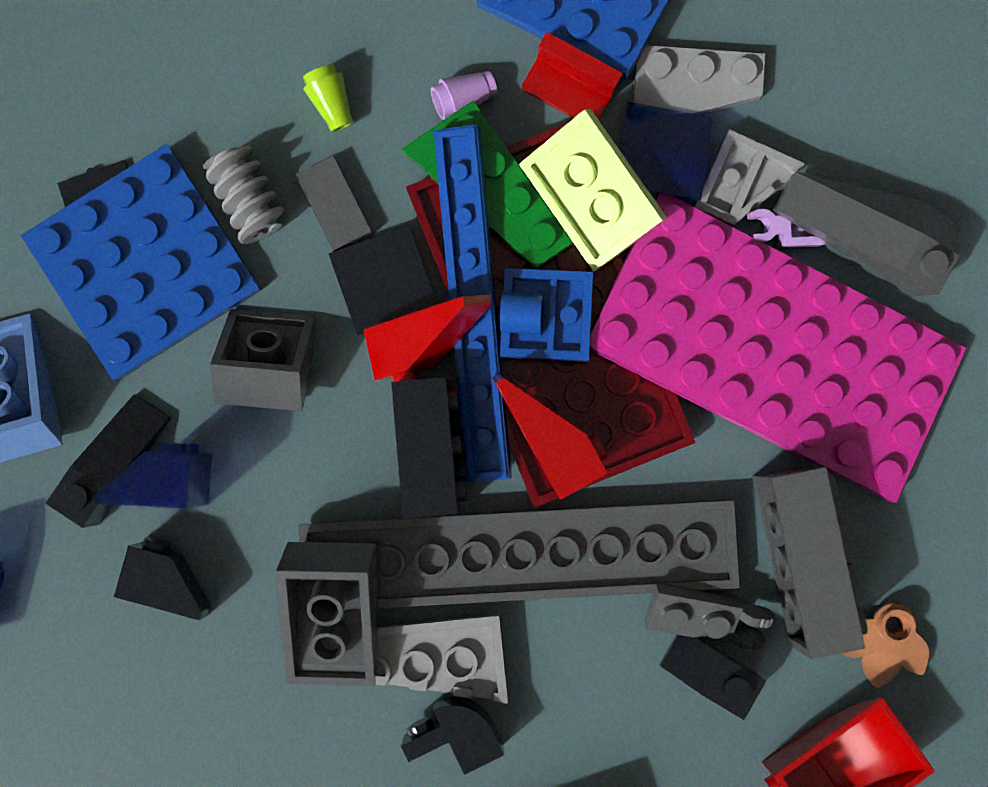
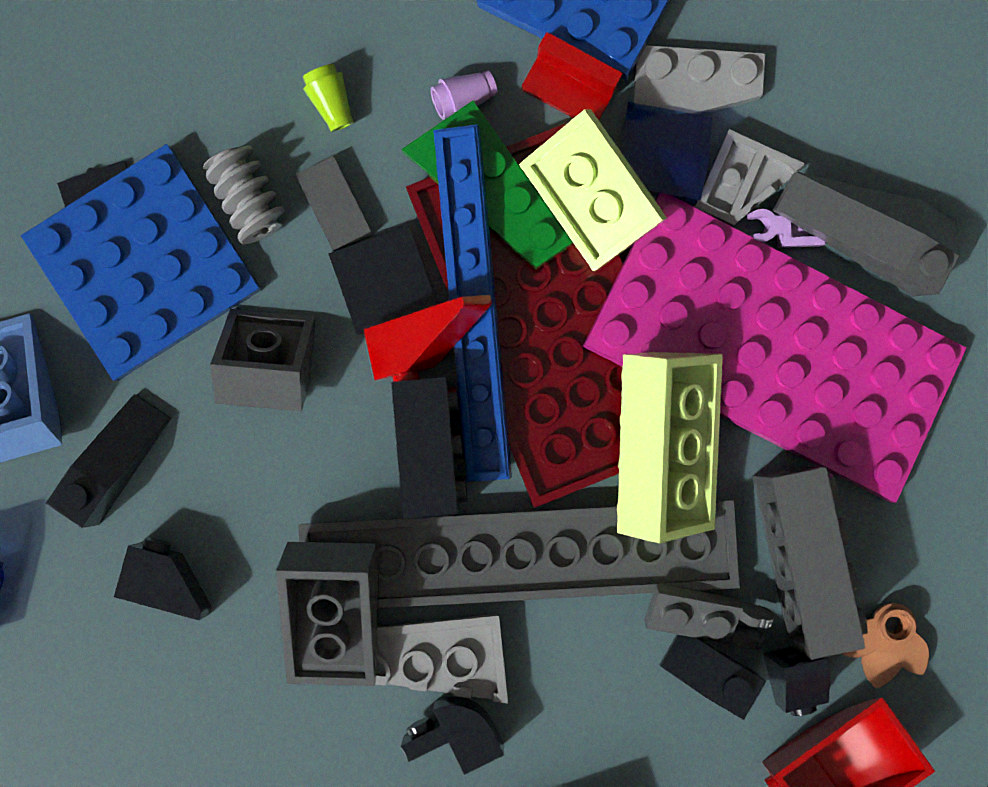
(163, 478): clear blue slope -> none
(546, 315): blue plate -> none
(559, 445): red slope -> none
(669, 444): none -> yellowish green slope
(797, 680): none -> black slope

